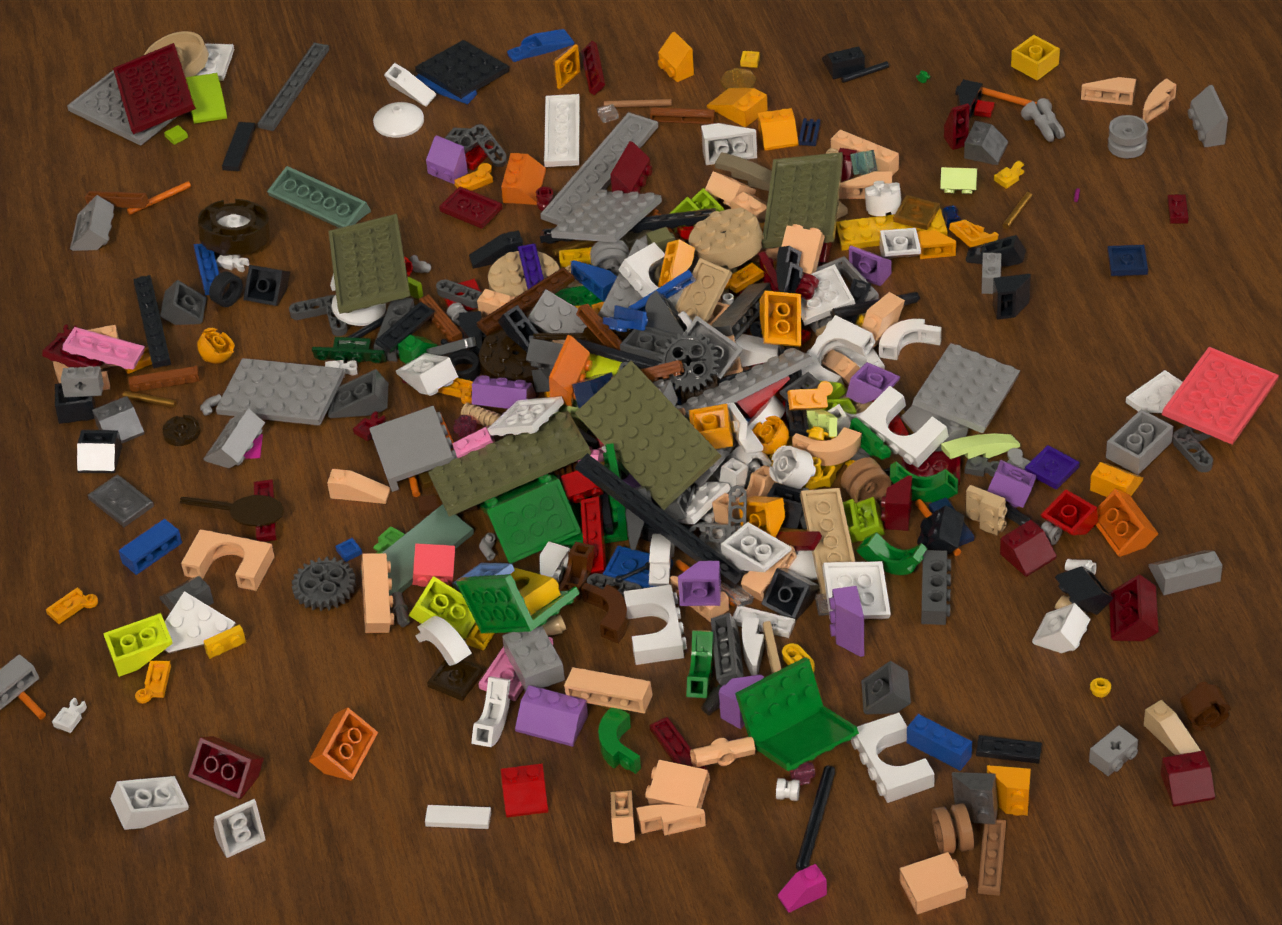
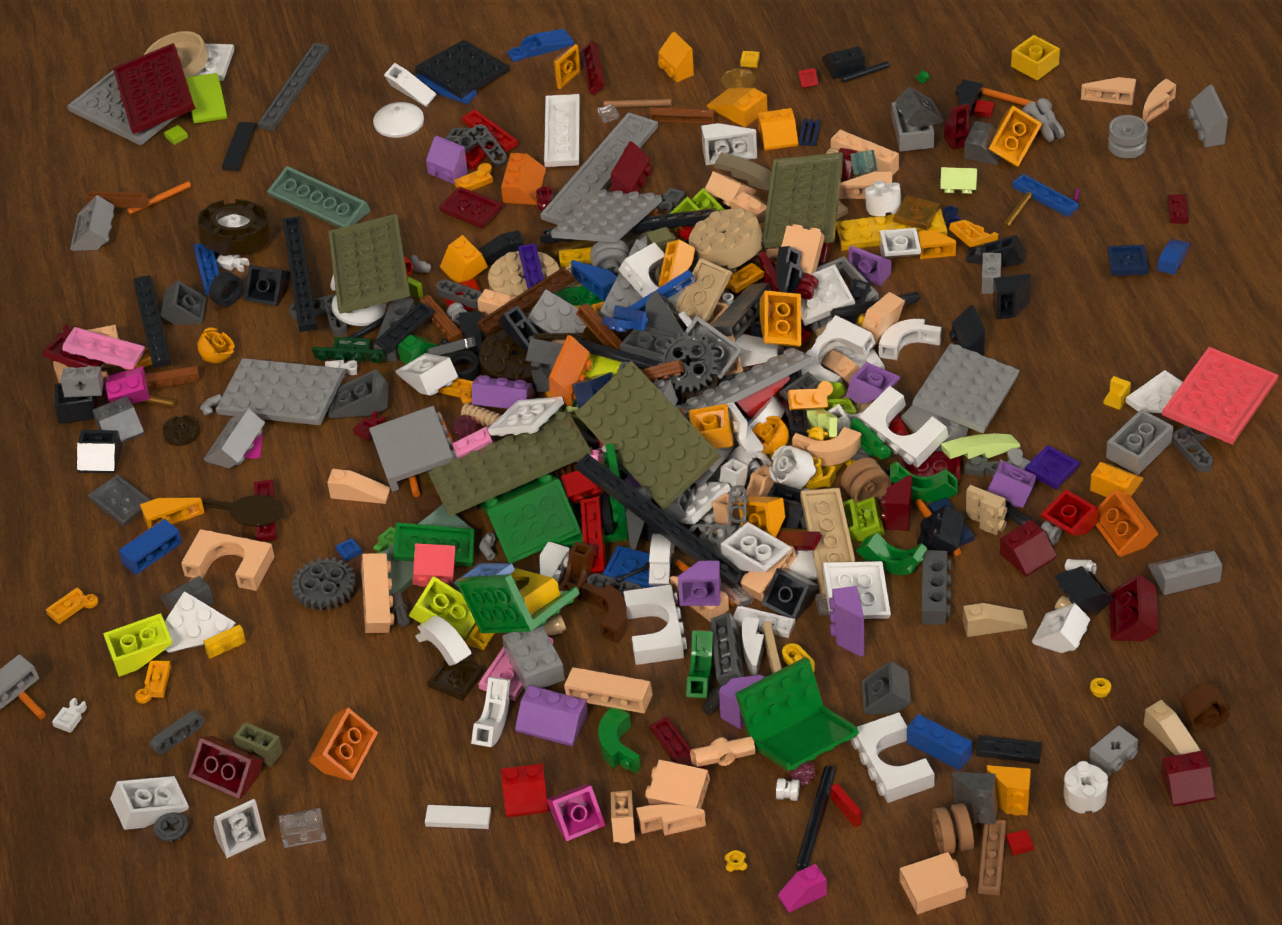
(128, 383): none -> dark pink slope
(167, 739): none -> dark grey beam
(171, 509): none -> light orange slope
(173, 819): none -> dark grey gear
(259, 742): none -> olive brick
(299, 274): none -> black plate
(302, 827): none -> clear brick
(408, 534): none -> green plate
(462, 261): none -> light orange slope
(504, 139): none -> red plate
(576, 812): none -> dark pink slope
(671, 199): none -> dark grey plate
(735, 856): none -> yellow plate
(808, 78): none -> red plate
(846, 805): none -> red tile
(909, 136): none -> light grey brick
(918, 109): none -> flat silver slope
(968, 331): none -> black slope
(989, 619): none -> tan slope
(1009, 176): yellow plate -> none
(1014, 135): none -> light orange slope
(1019, 842): none -> red tile
(1045, 195): none -> blue tile
(1085, 787): none -> white brick
(1118, 392): none -> yellow panel
(1173, 256): none -> blue slope

